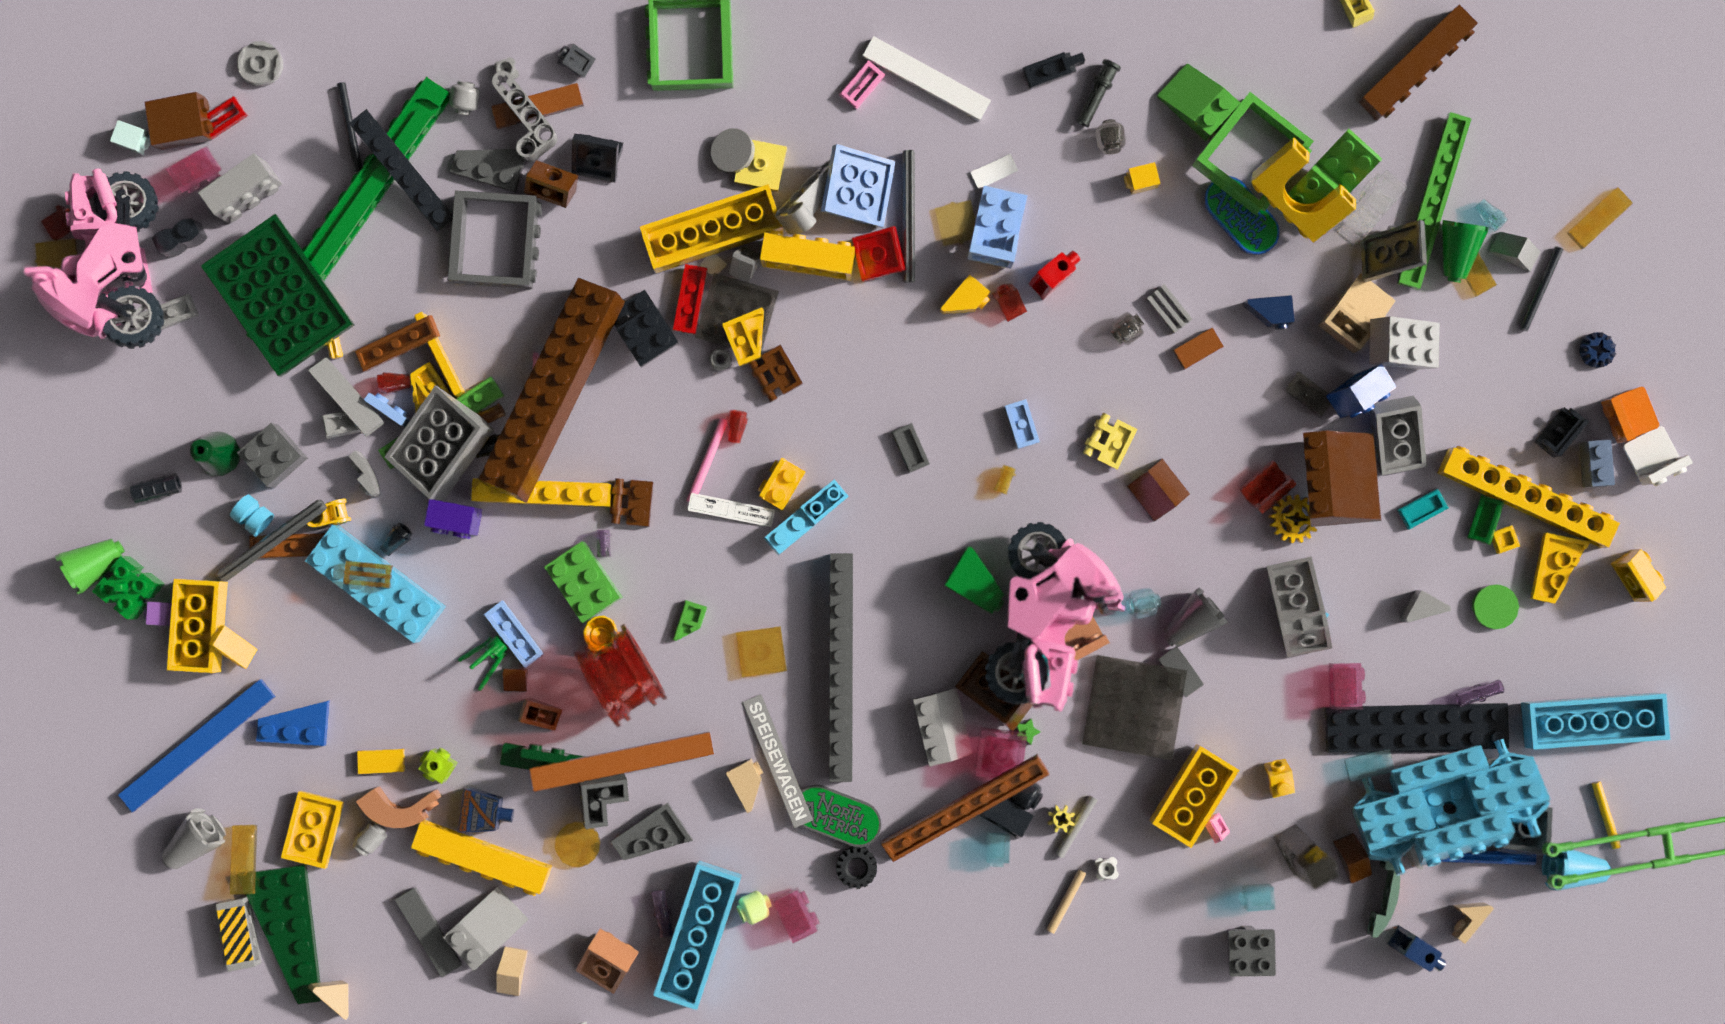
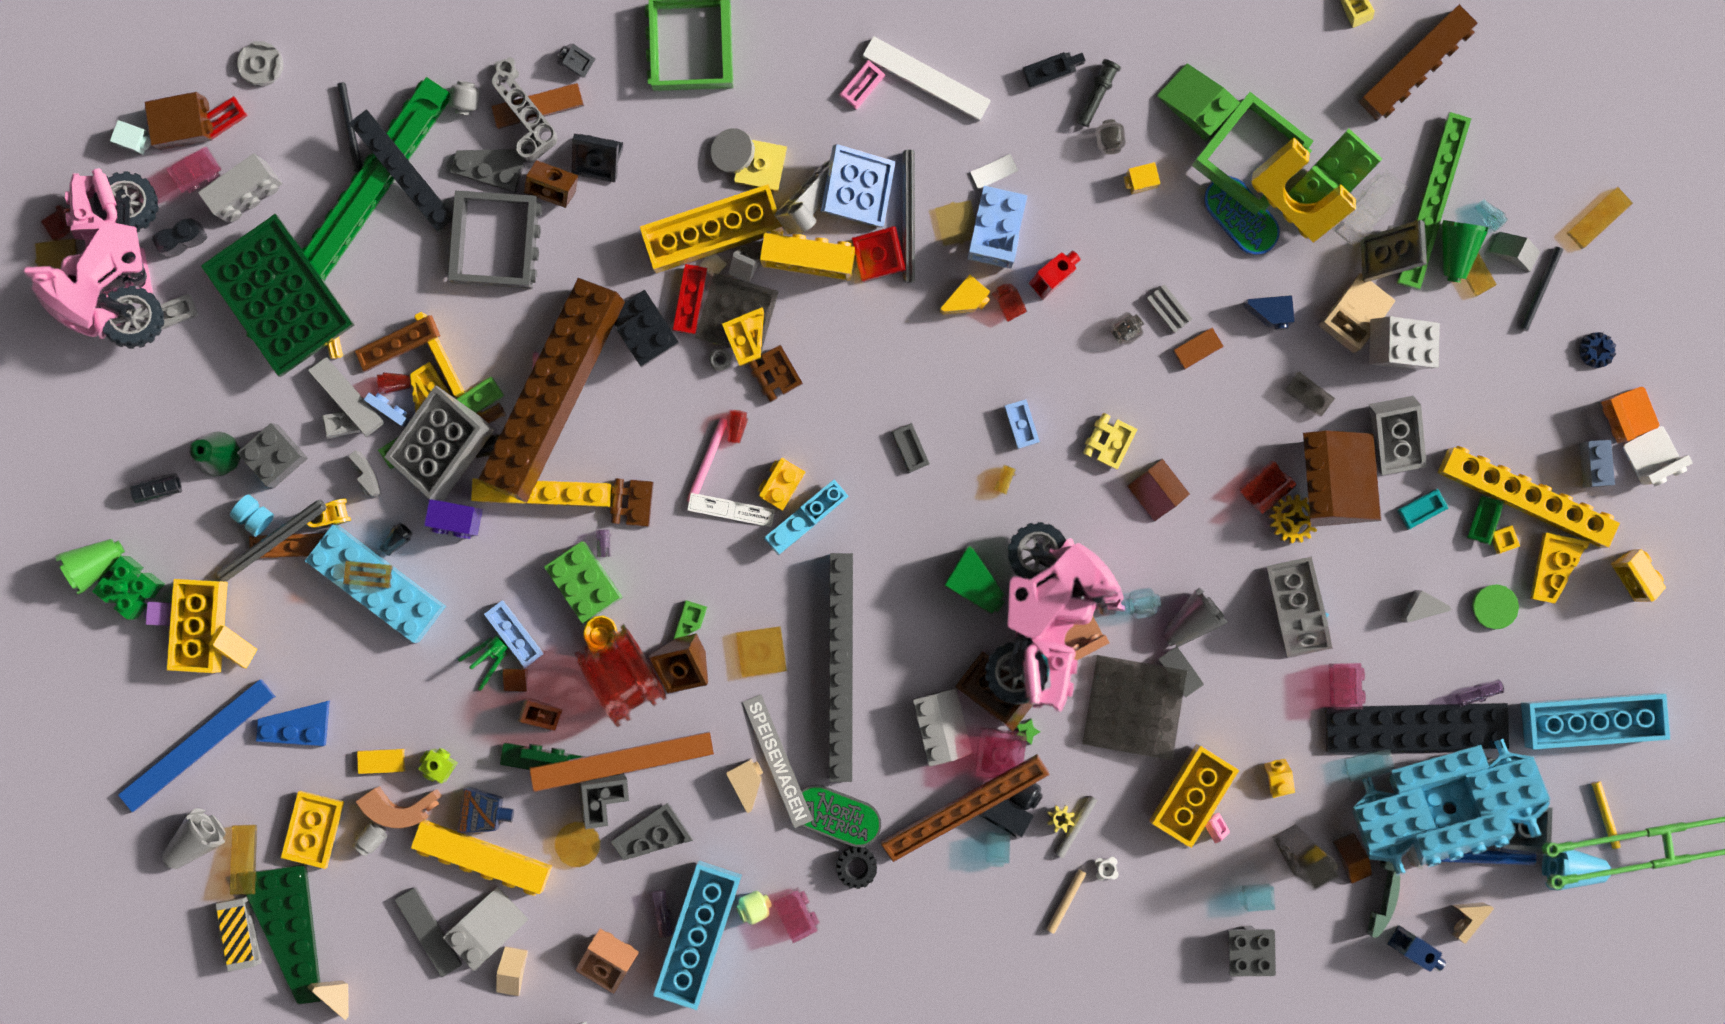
(681, 664): none -> reddish brown slope
(1361, 392): brick -> none
(1561, 432): black hinge -> none

